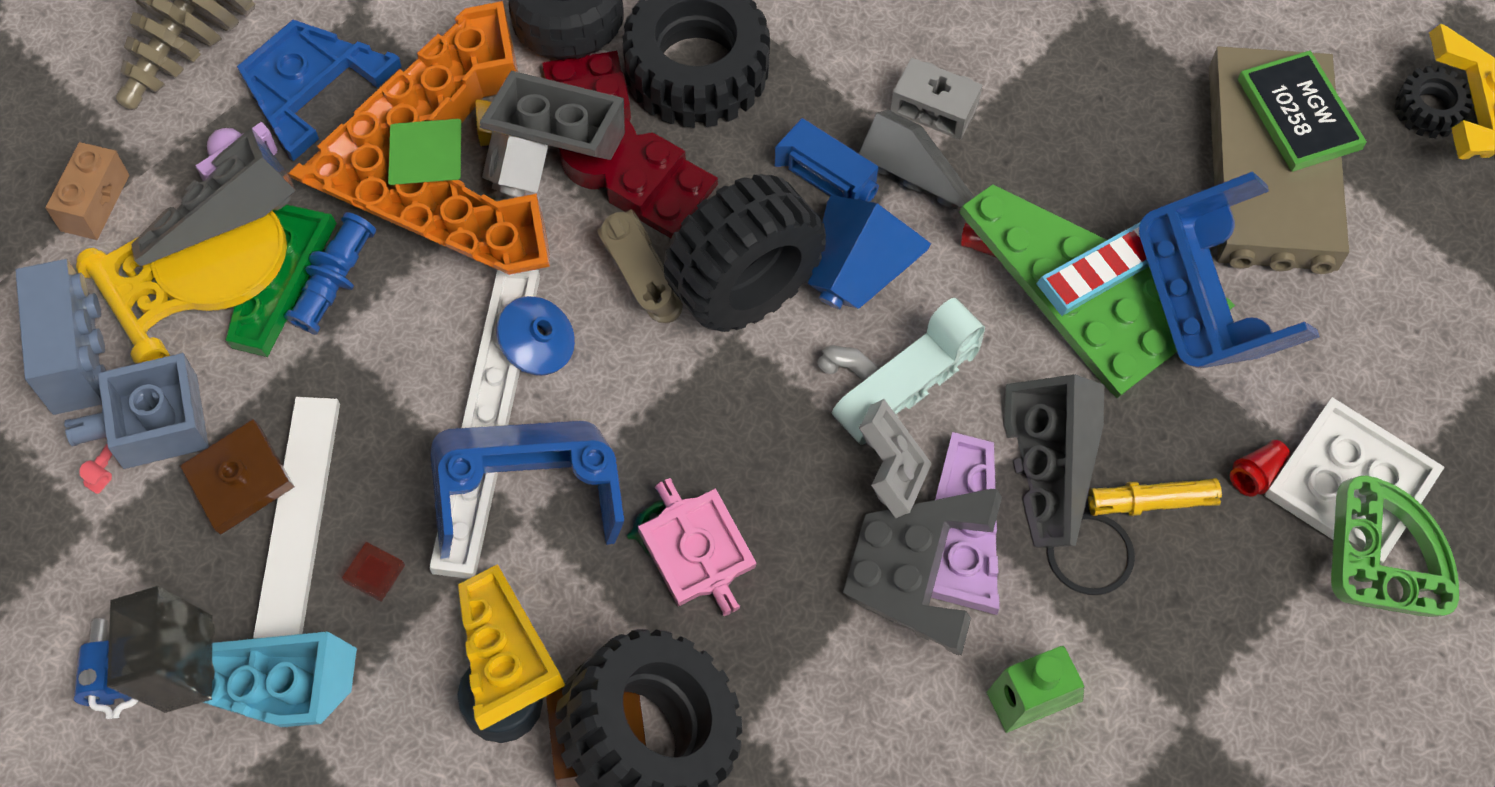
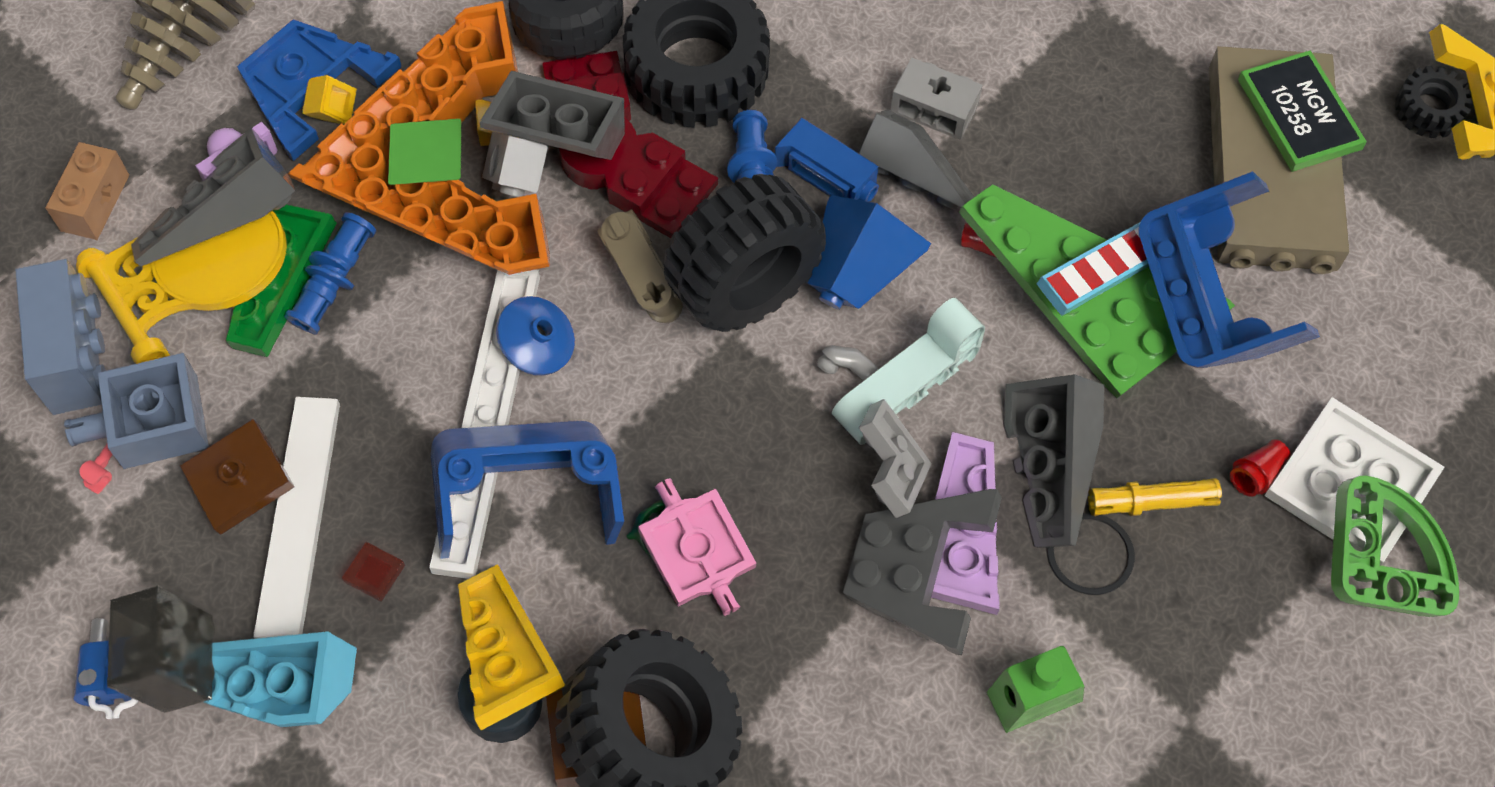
(329, 99): none -> yellow slope
(751, 149): none -> blue piece

